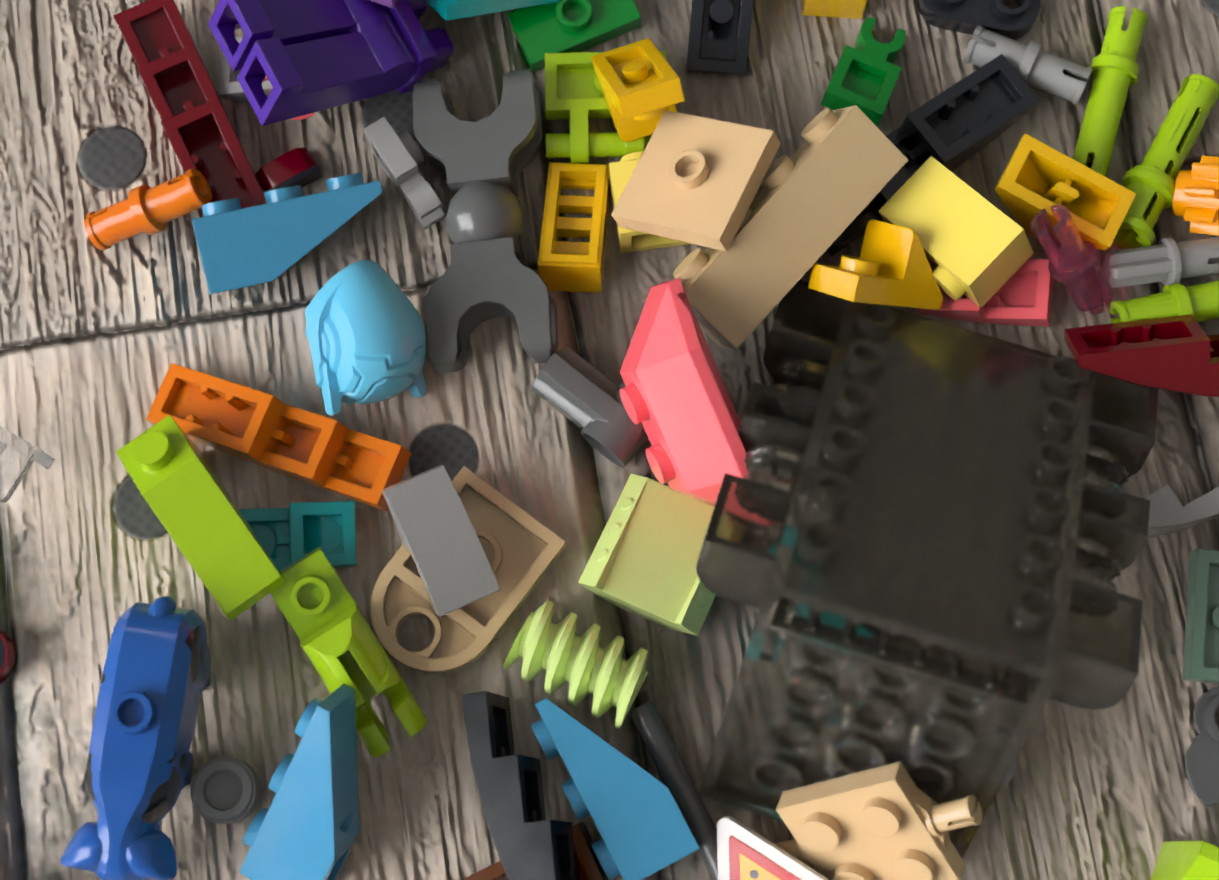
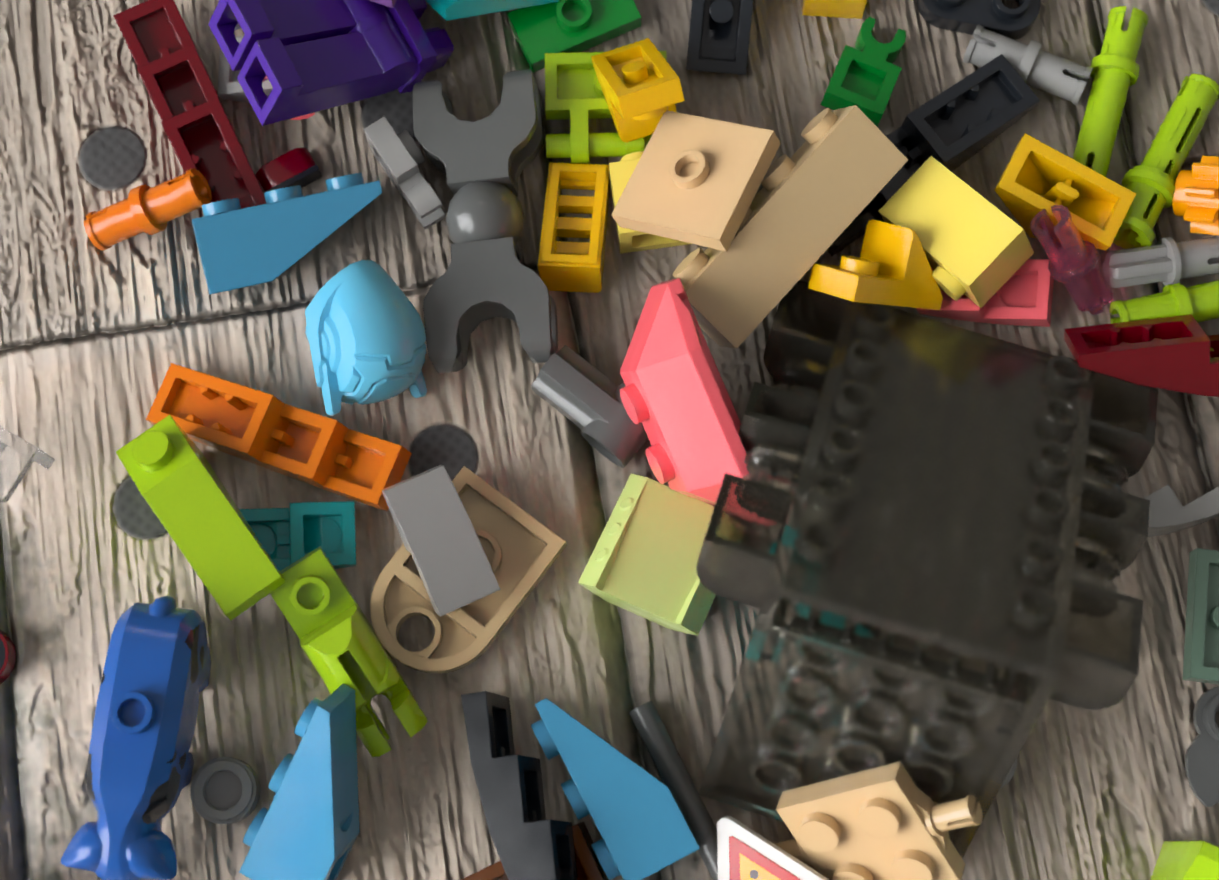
(579, 662): yellowish green piece -> none

